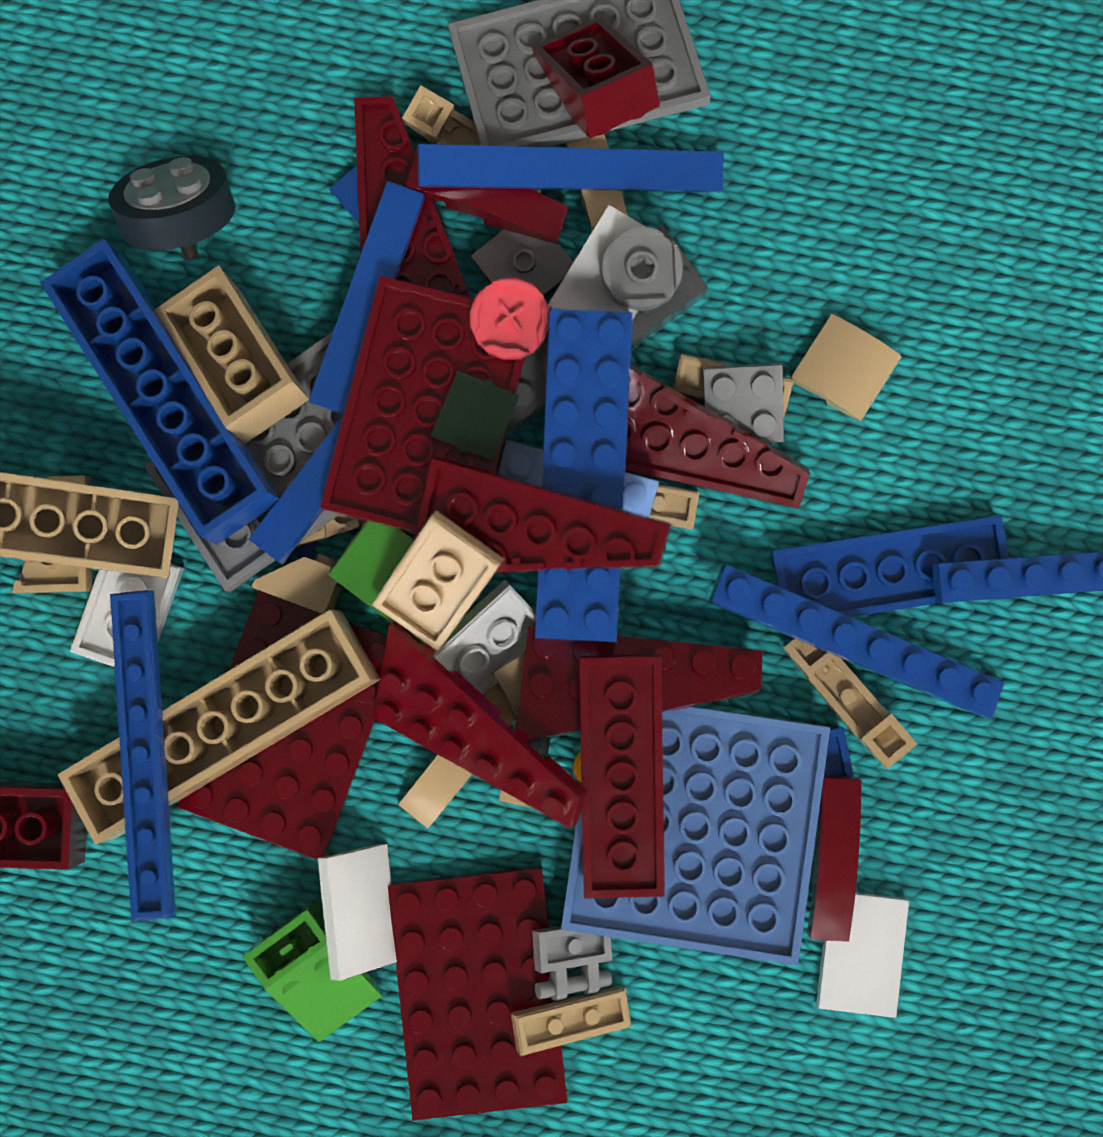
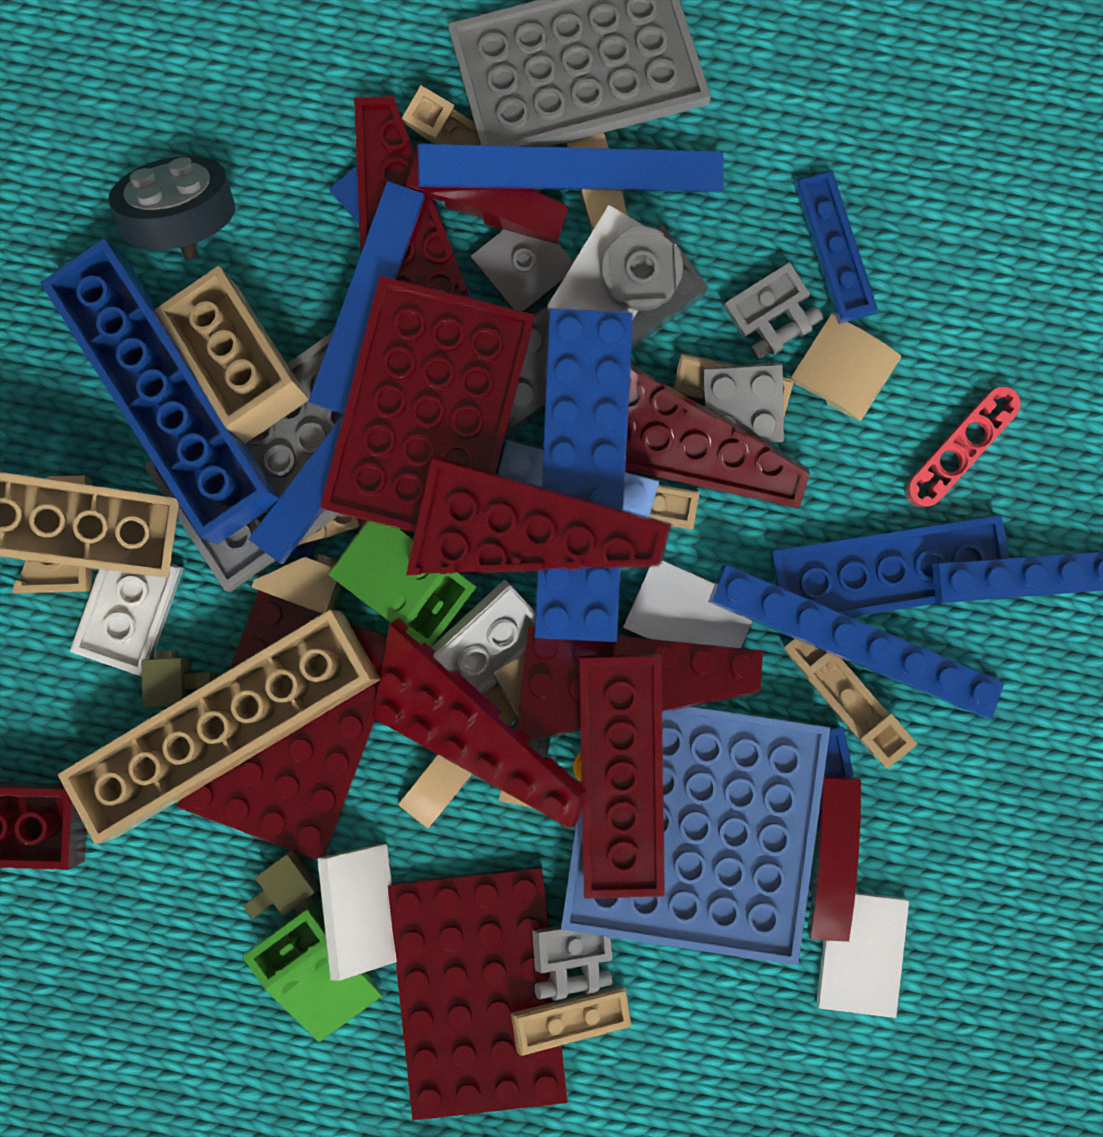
(142, 756): blue tile -> none
(170, 679): none -> olive brick
(286, 885): none -> olive brick
(437, 581): tan tile -> none
(475, 416): clear green piece -> none
(510, 318): coral tile -> none
(598, 76): dark red slope -> none
(677, 609): none -> white tile
(766, 301): none -> light grey plate
(835, 247): none -> blue tile
(962, 447): none -> coral beam

